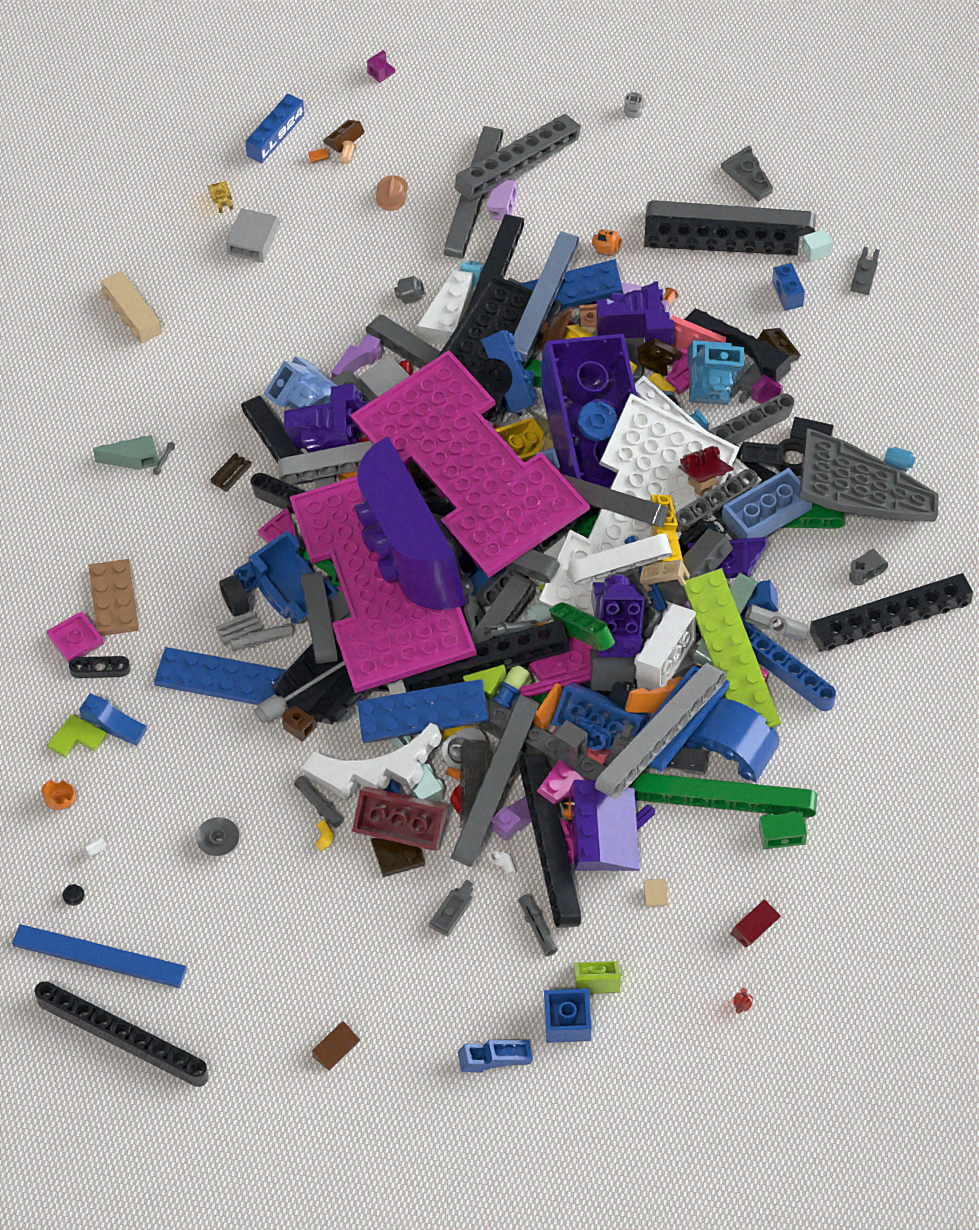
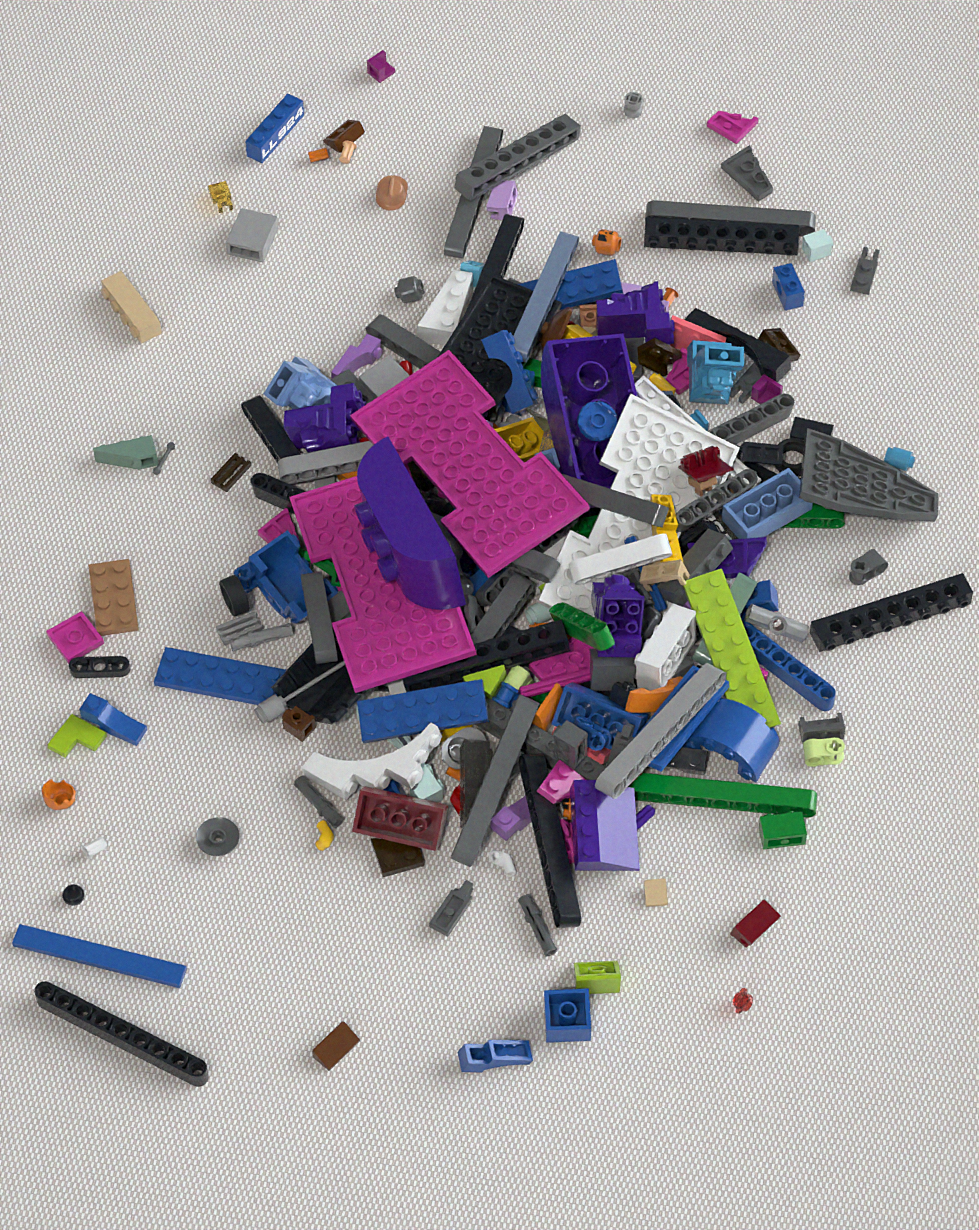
(505, 628): dark grey pin -> none
(731, 125): none -> dark pink wing
(822, 728): none -> dark grey hinge
(822, 752): none -> yellowish green piece

